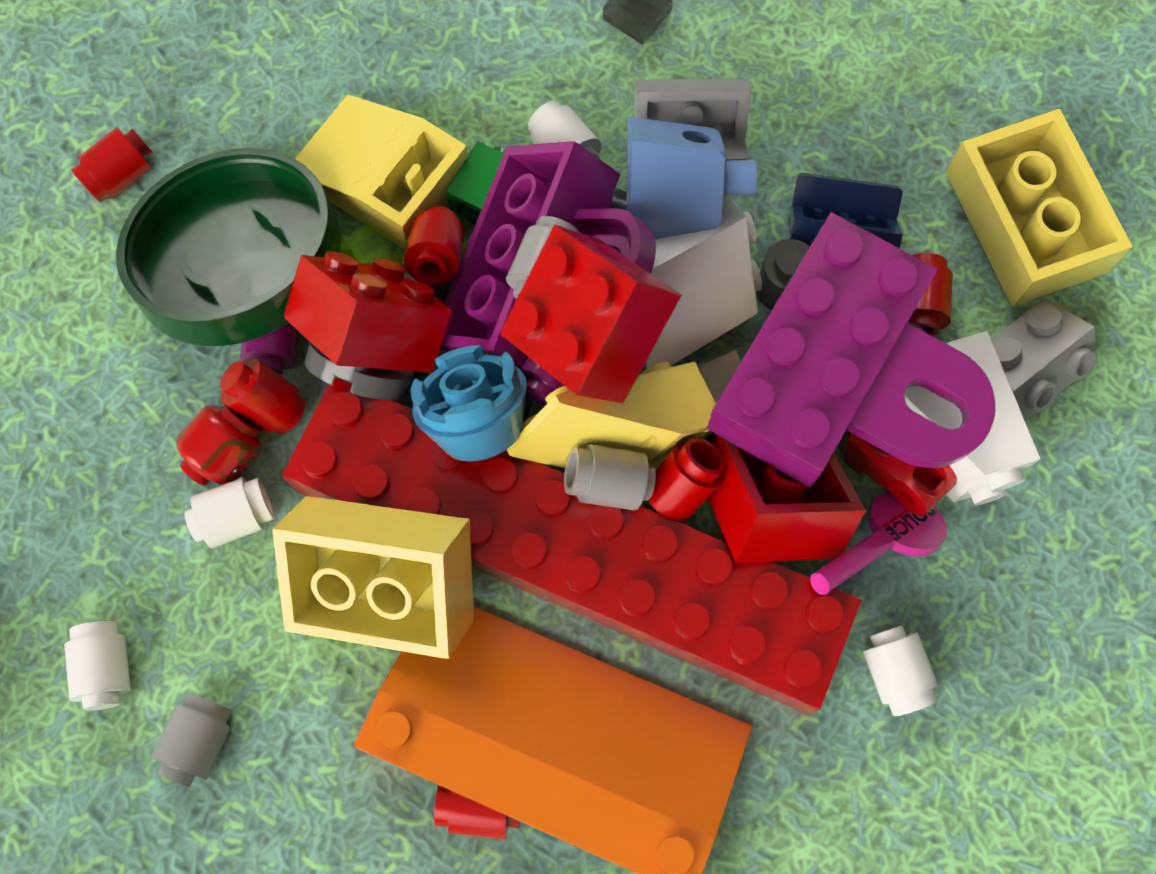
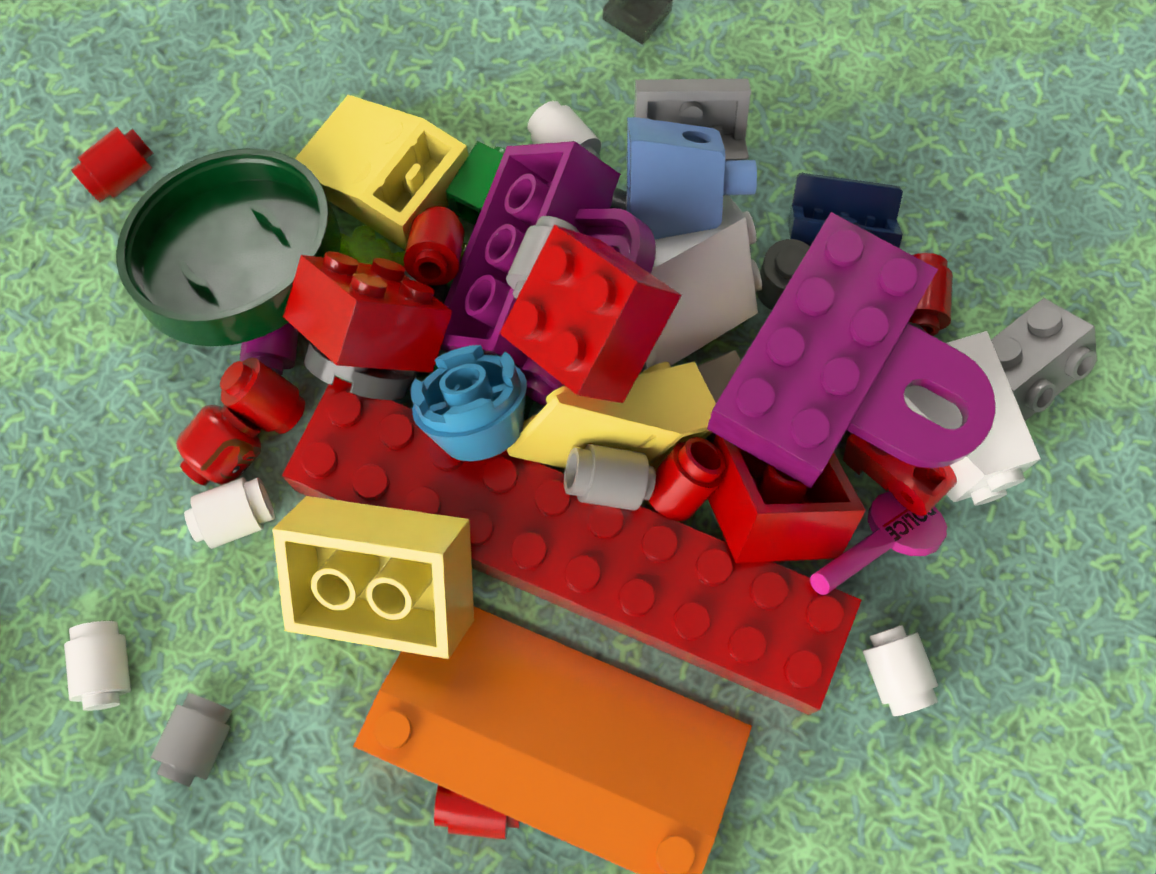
(1037, 207): light yellow brick -> none

